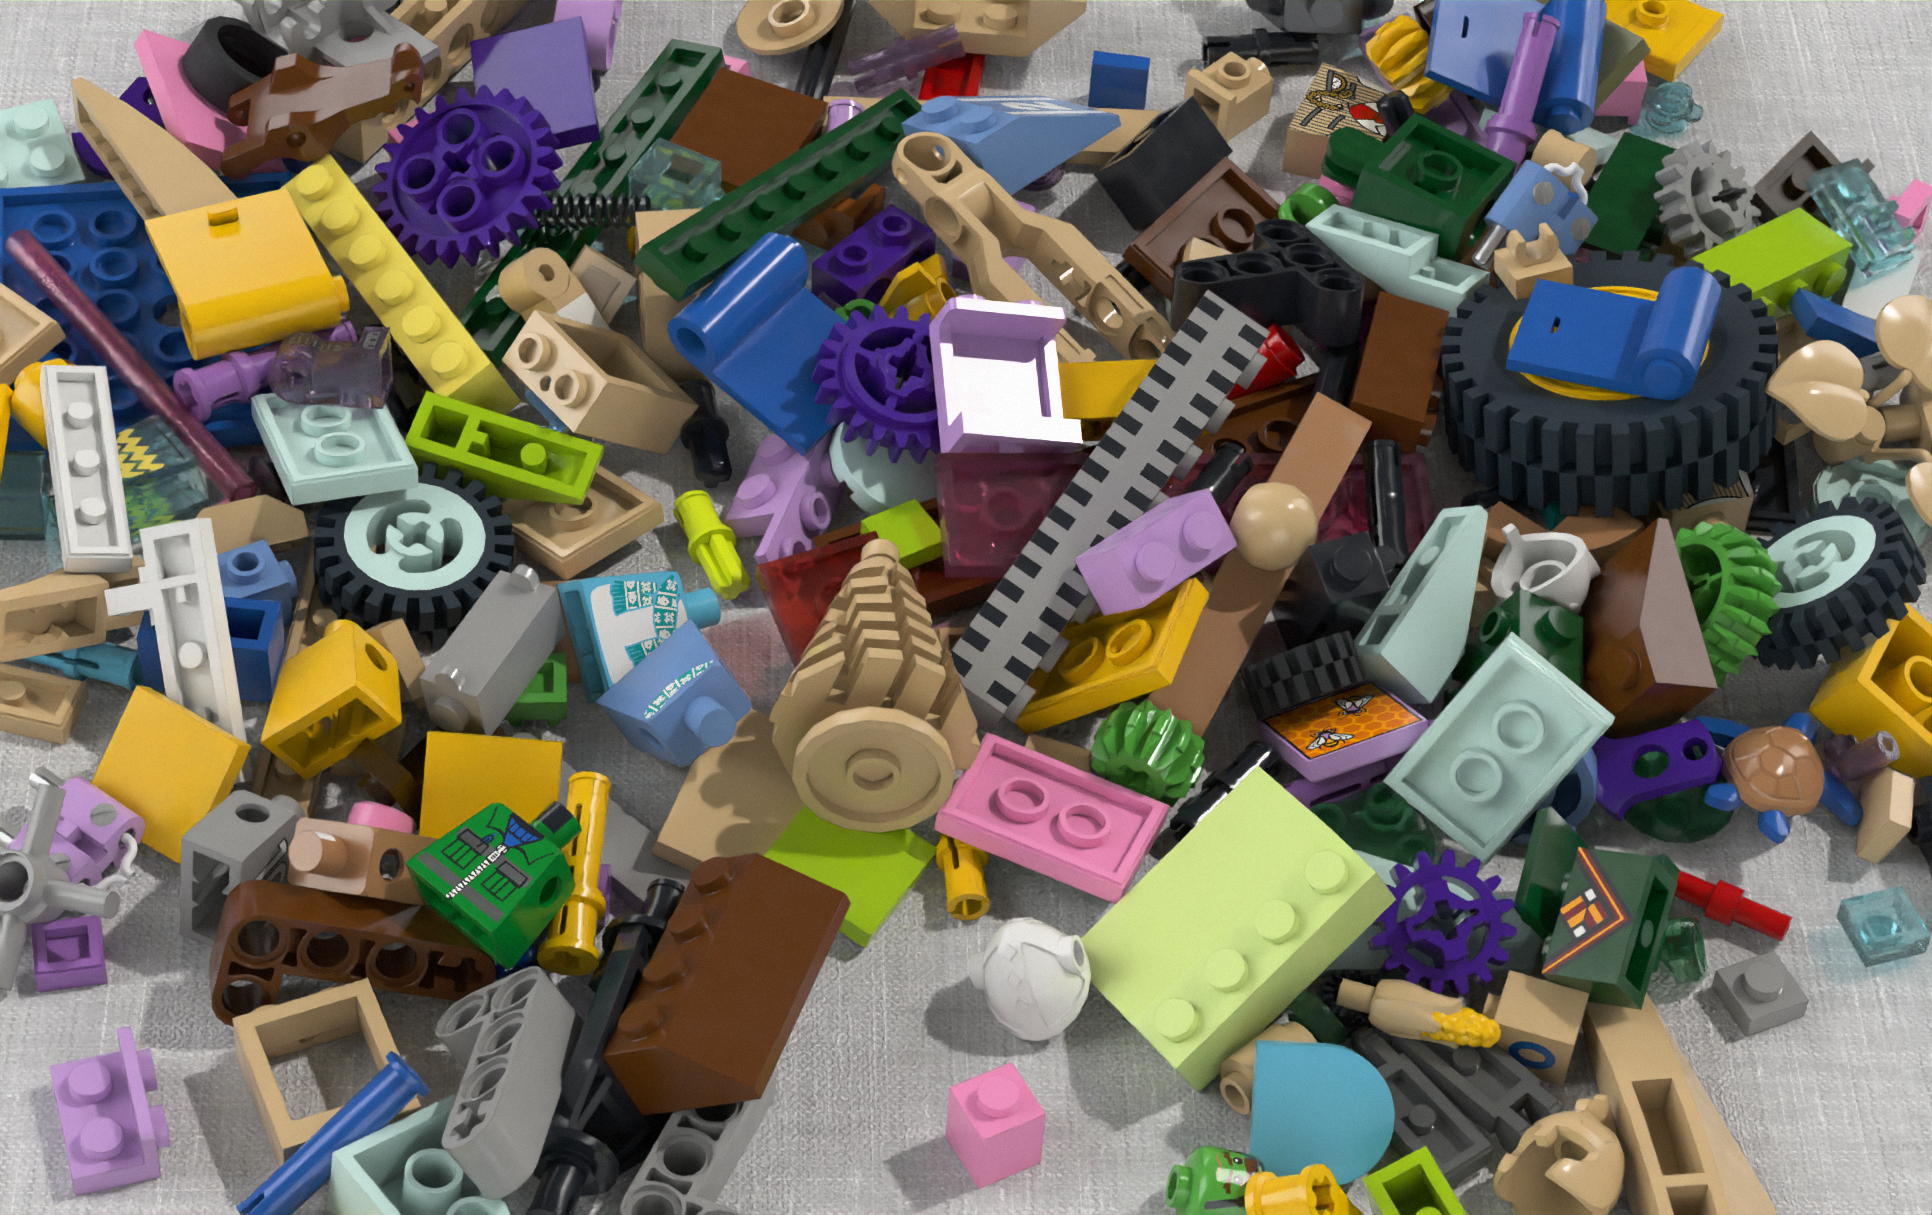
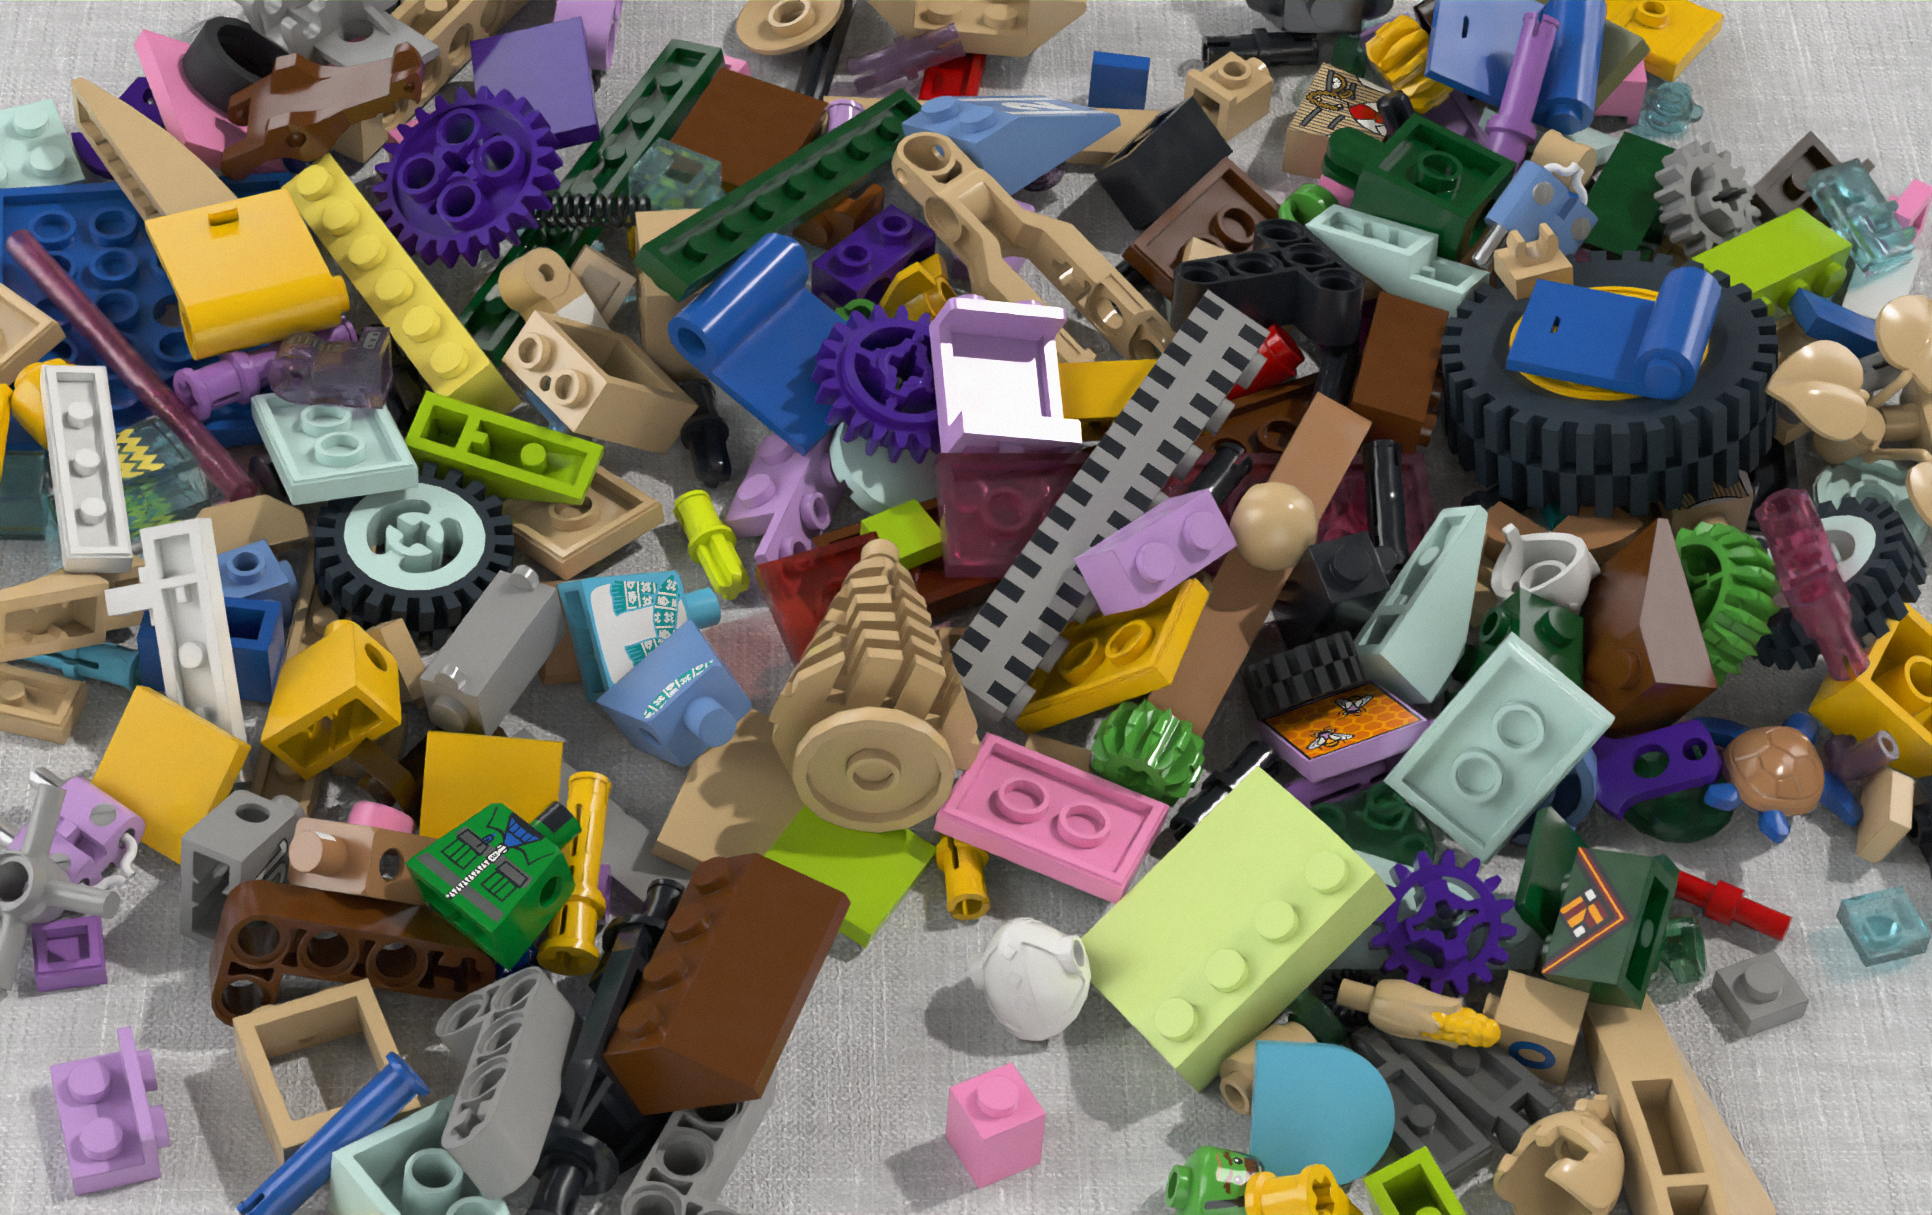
(544, 695): bright green tile -> none
(1349, 56): none -> clear green tile
(1812, 578): none -> clear pink beam

